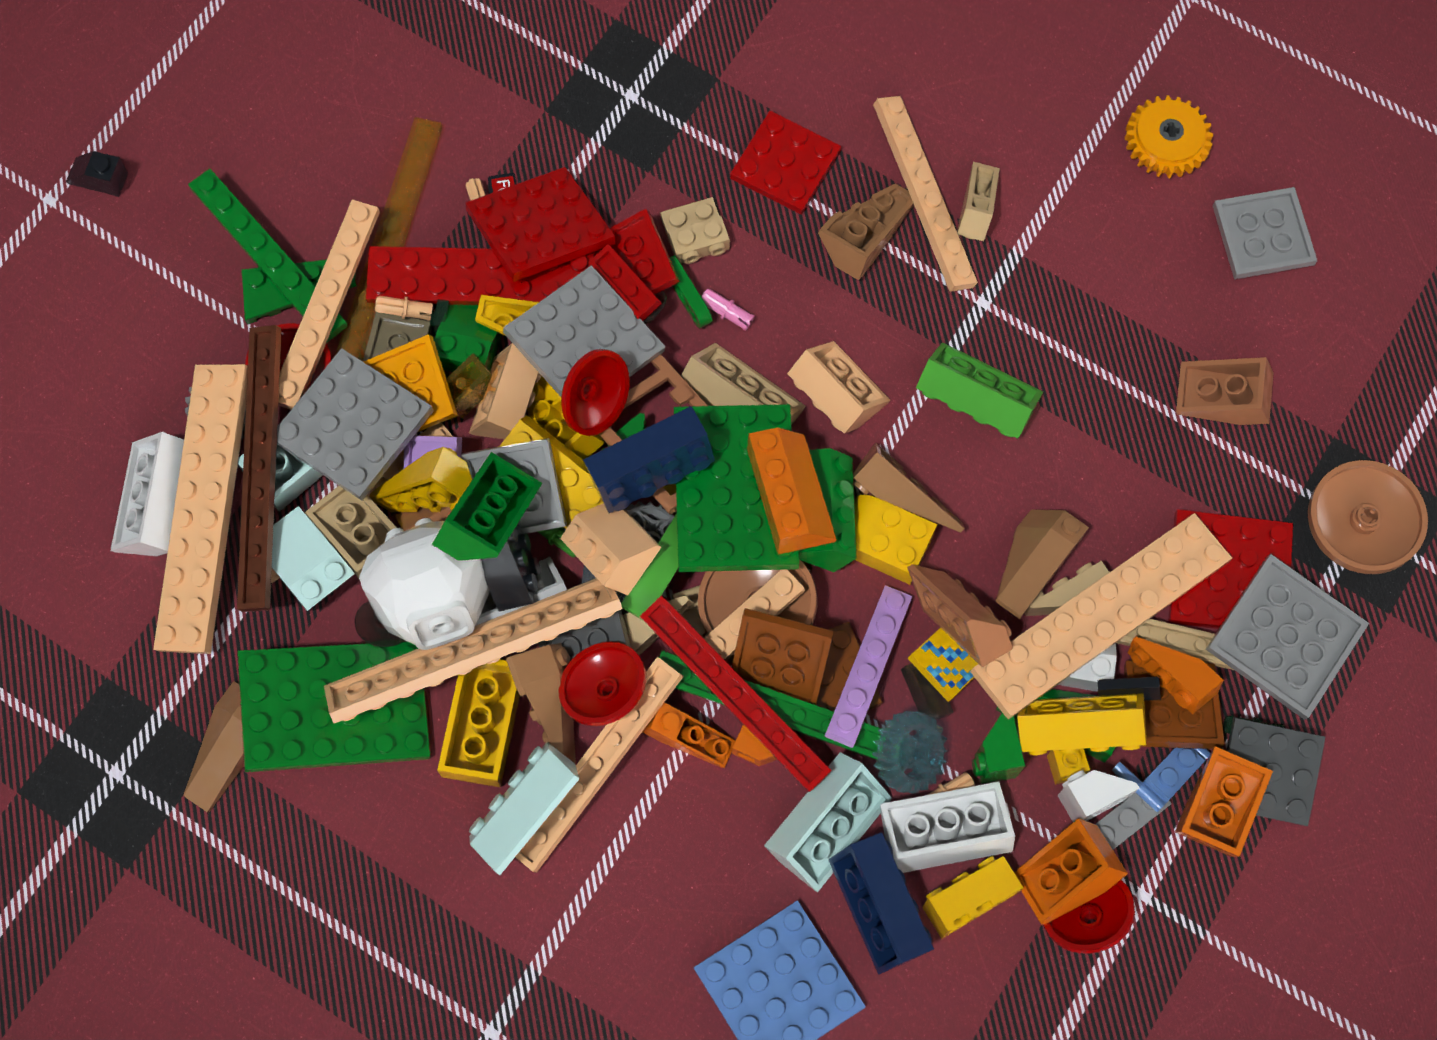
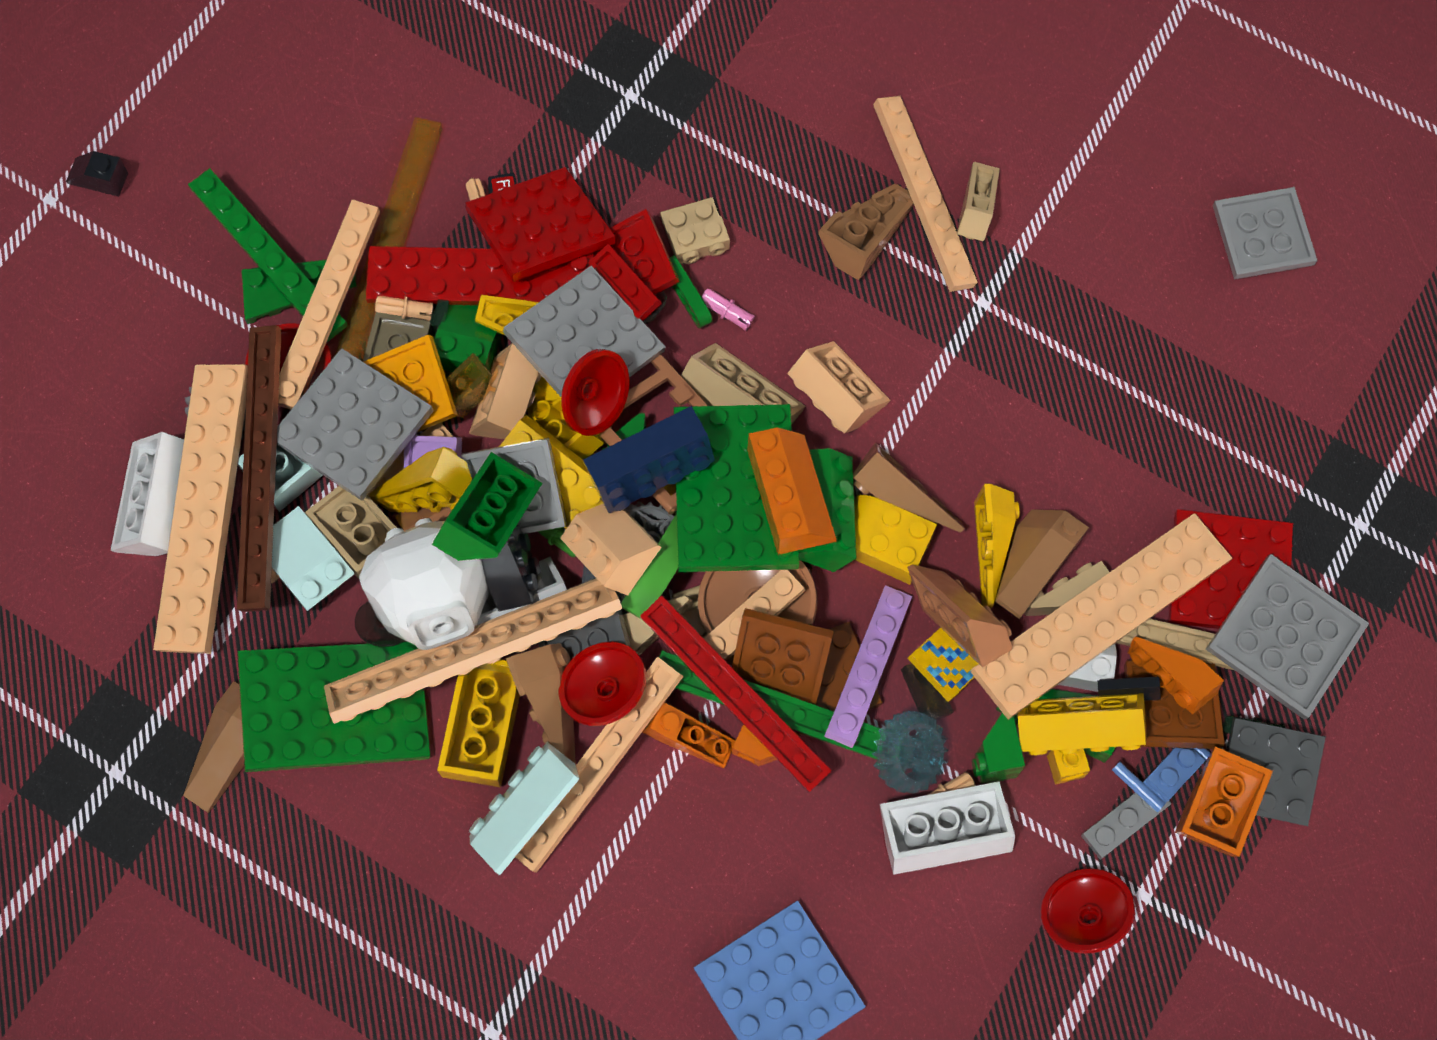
(785, 162): red plate -> none
(828, 820): light aqua slope -> none
(881, 903): dark blue brick -> none
(971, 895): yellow wedge -> none
(979, 390): bright green slope -> none
(994, 528): none -> yellow wedge
(1069, 871): orange slope -> none
(1094, 793): white slope -> none
(1168, 136): light orange gear -> none
(1226, 390): nougat slope -> none
(1367, 517): nougat dish -> none

